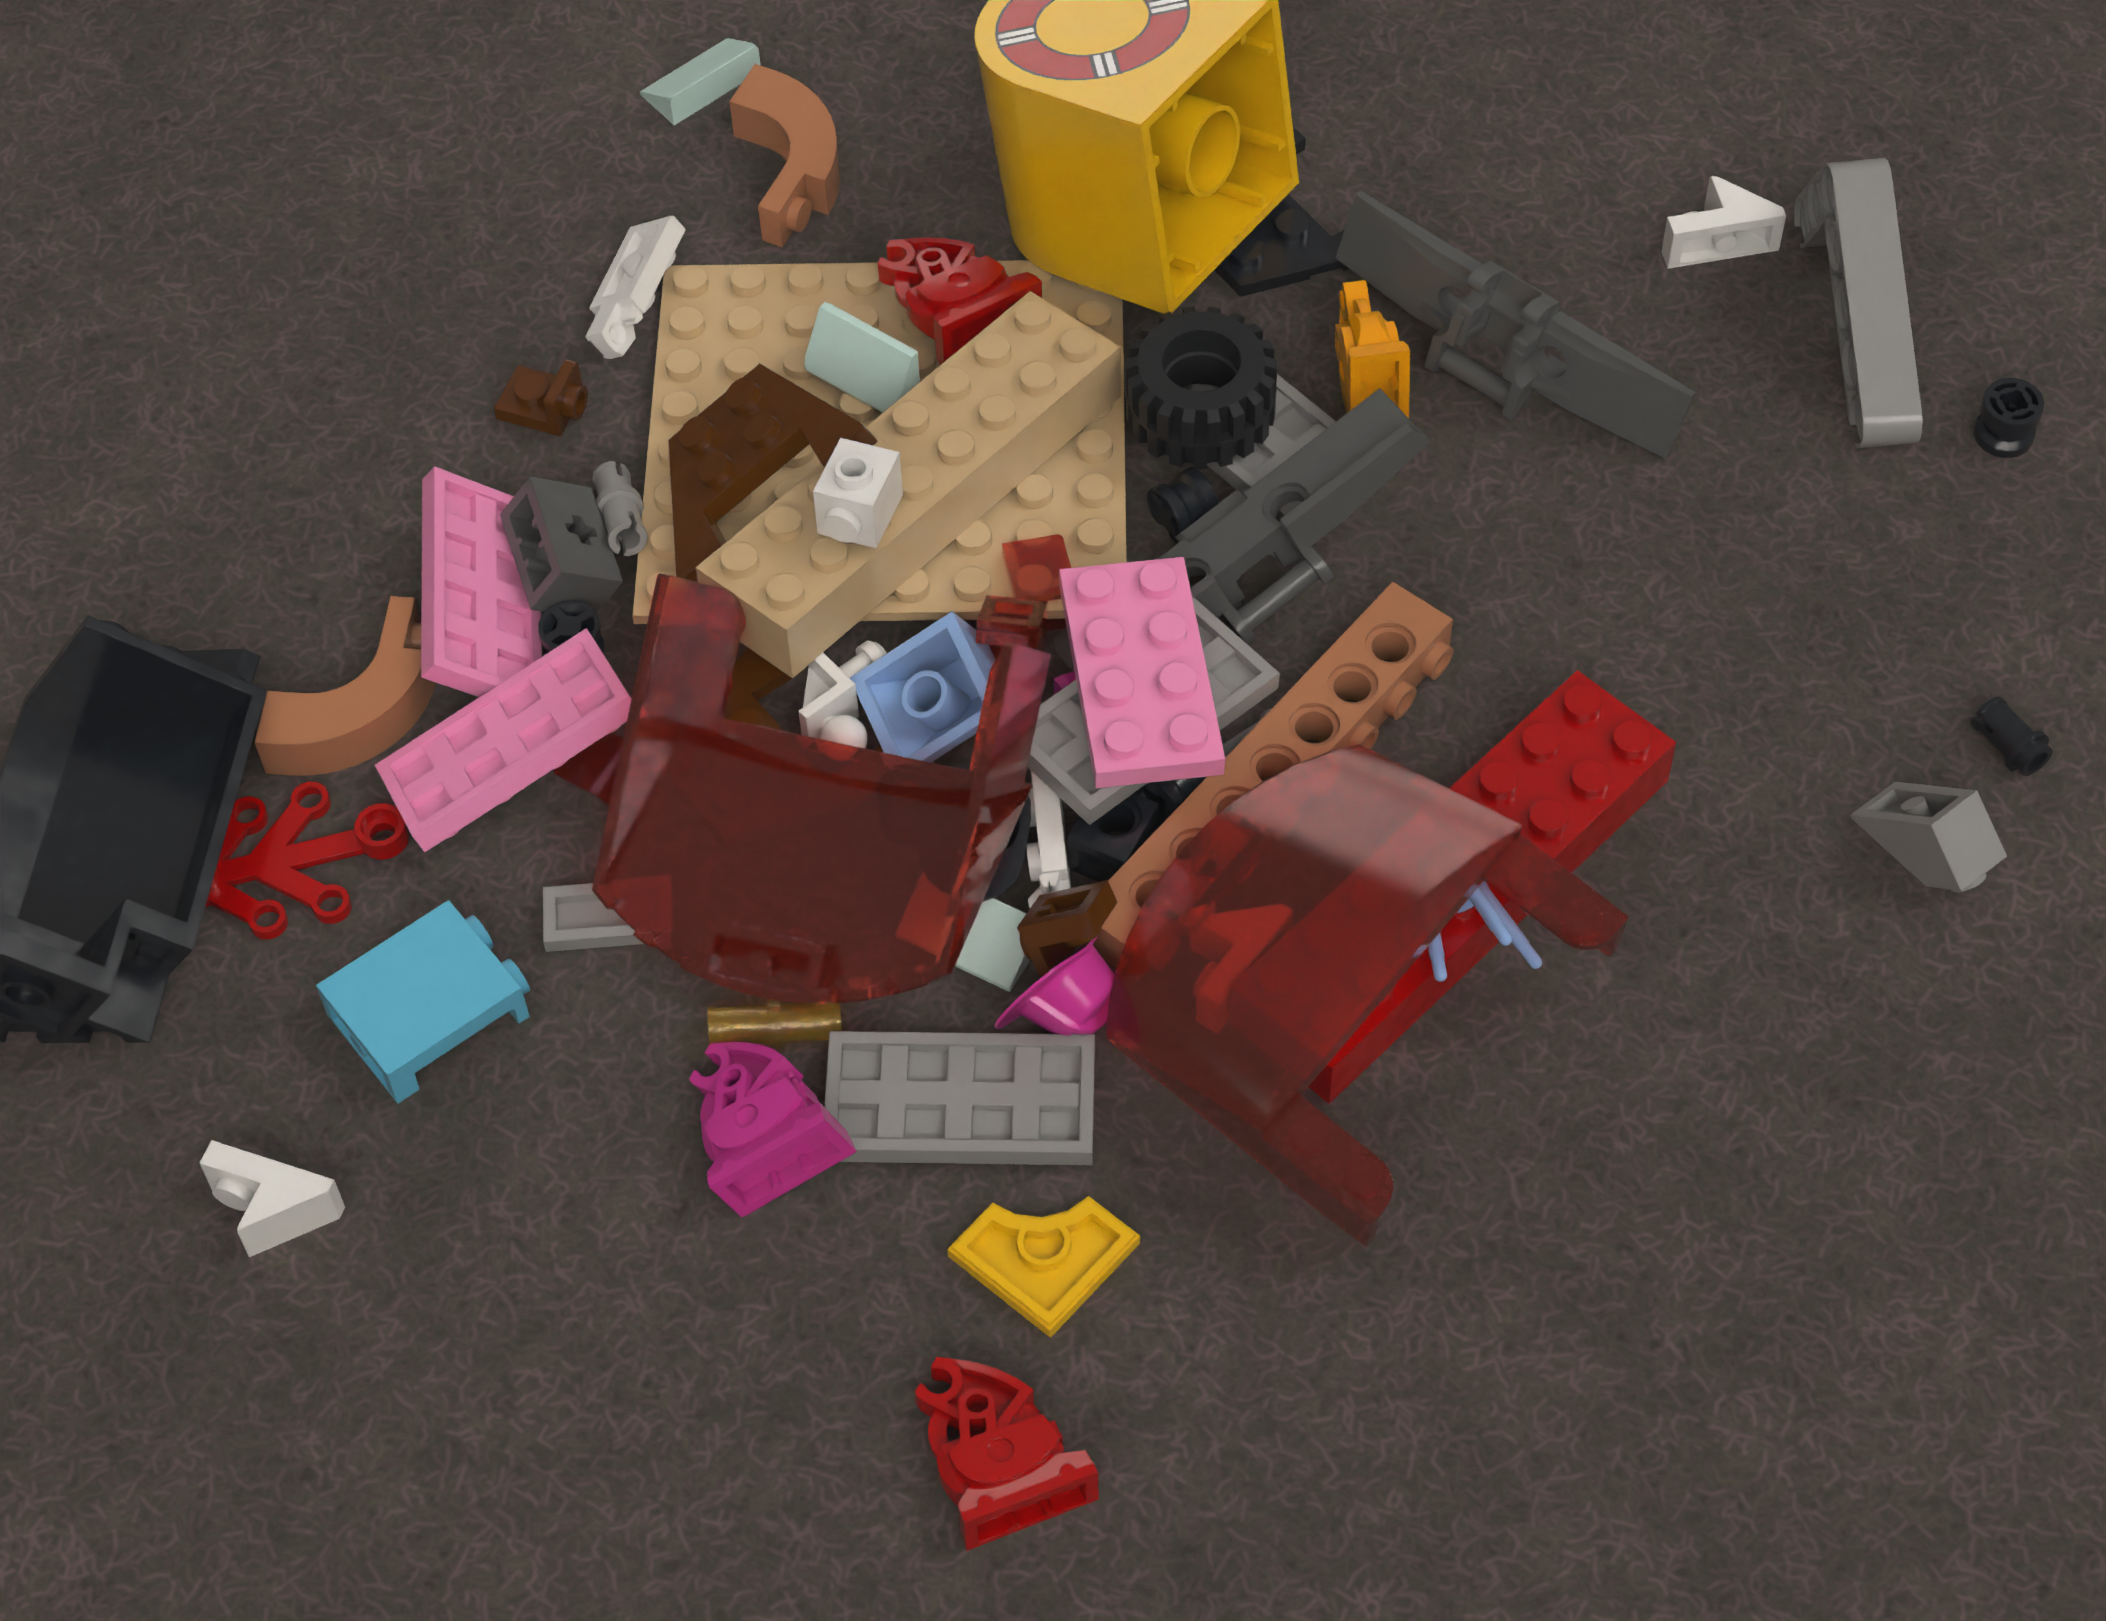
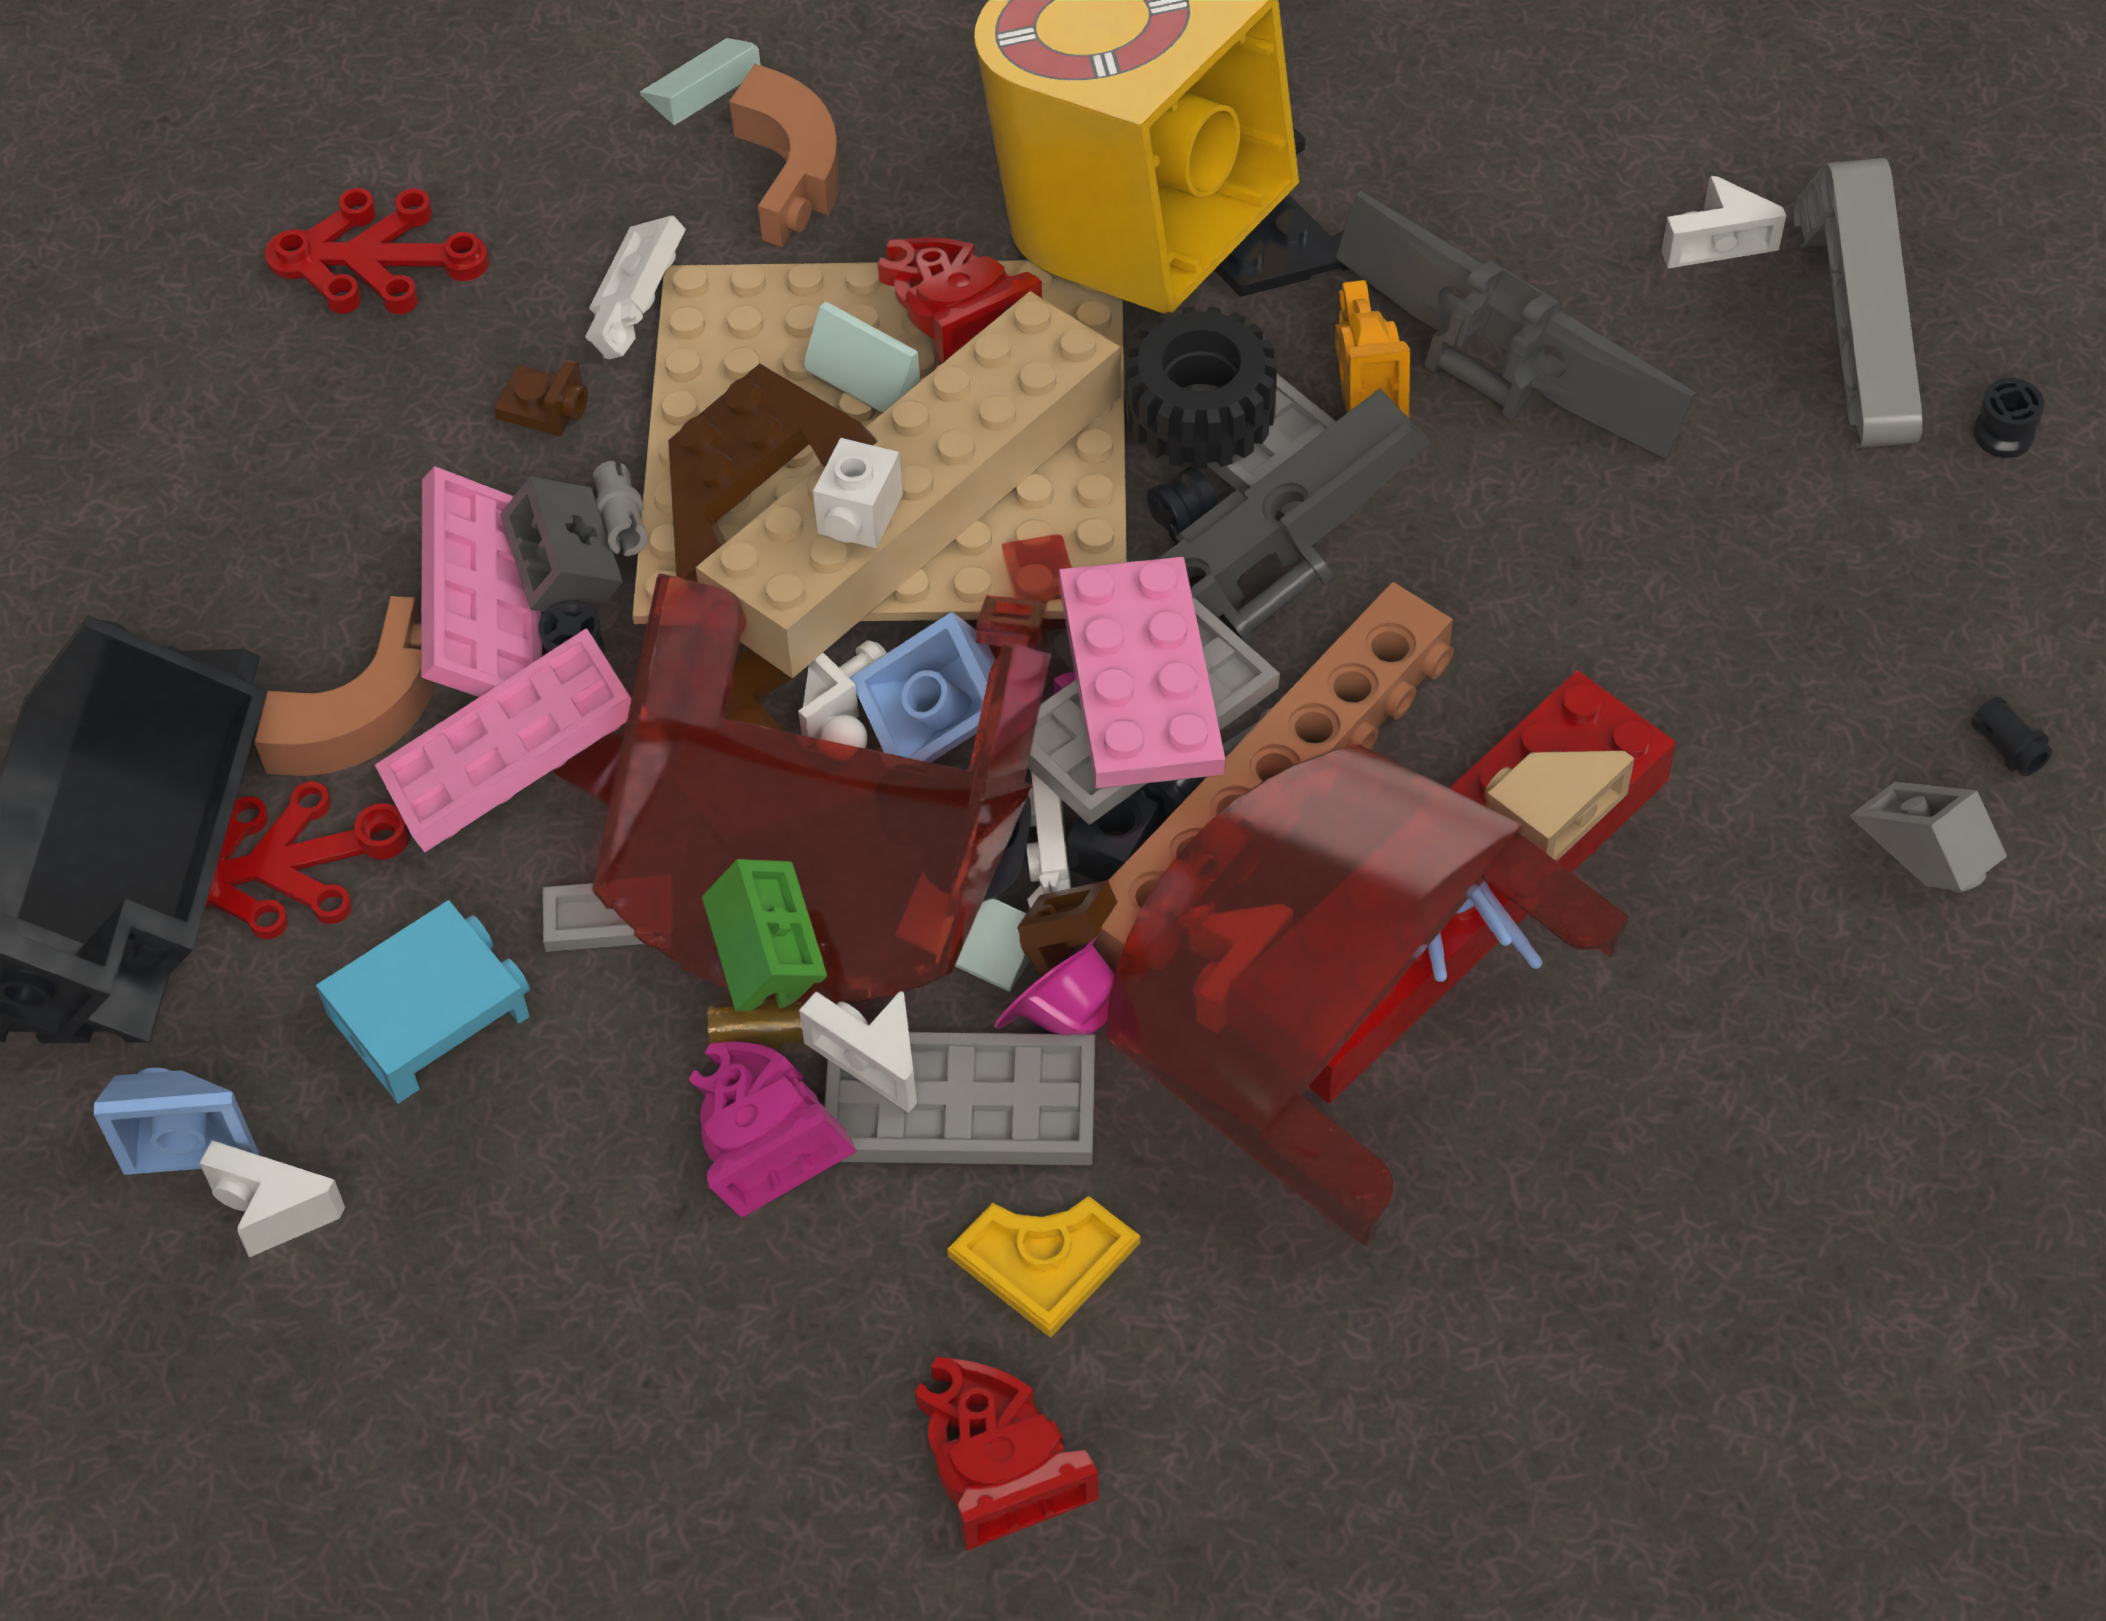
(168, 1120): none -> light blue slope
(371, 251): none -> red plant
(763, 933): none -> bright green hinge
(871, 1053): none -> white slope
(1560, 794): none -> tan slope

